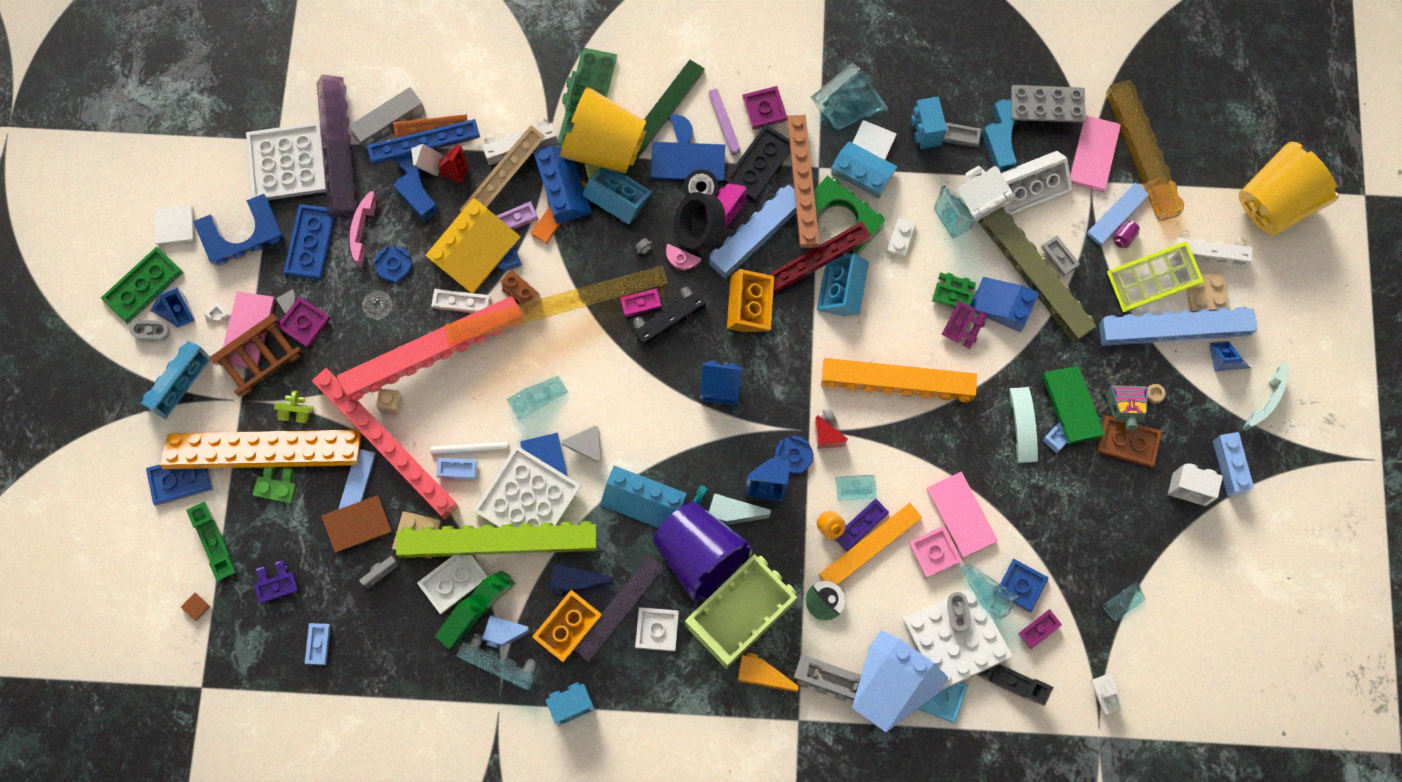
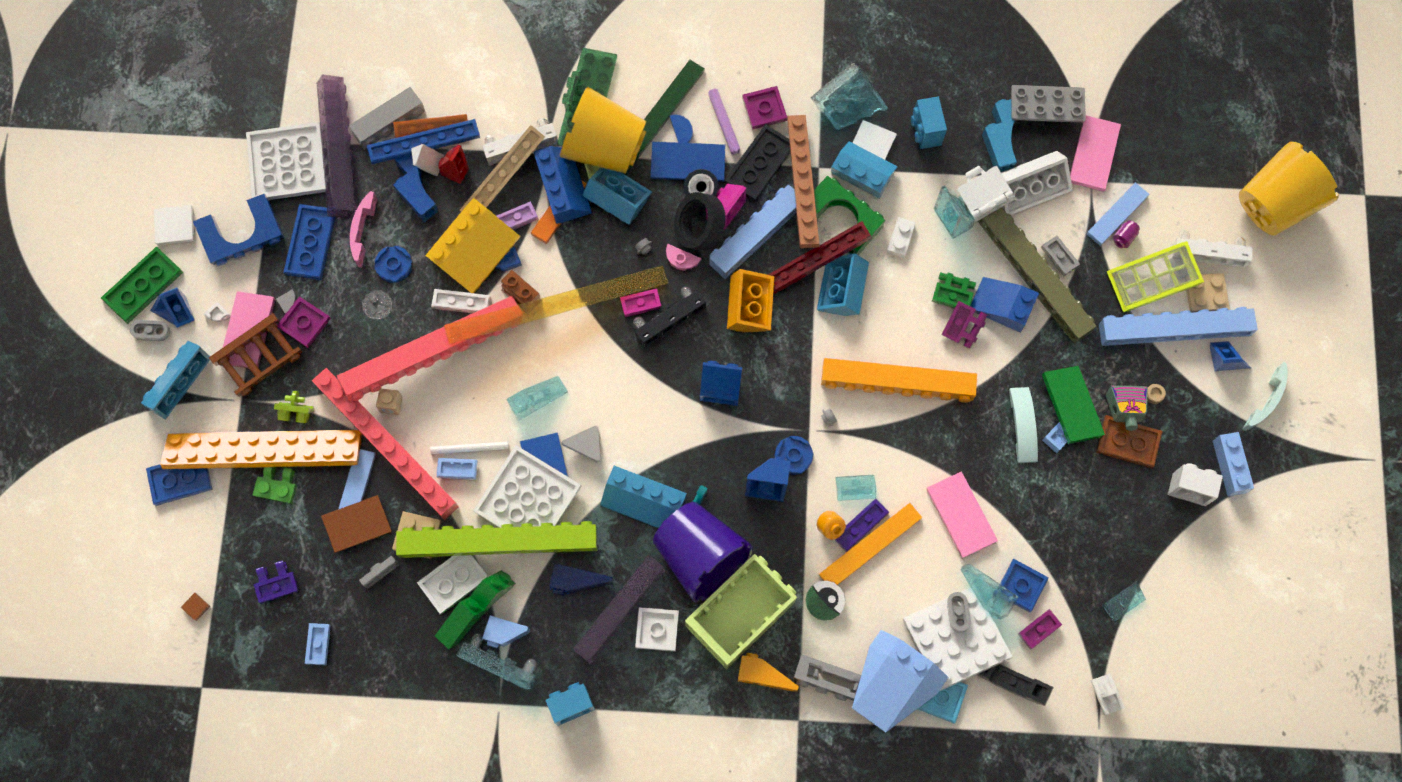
(212, 541): green slope -> none
(567, 626): light orange slope -> none
(734, 511): light aqua slope -> none
(827, 435): red slope -> none
(934, 551): bright pink plate -> none
(962, 135): light grey tile -> none
(1144, 150): clear yellow brick -> none

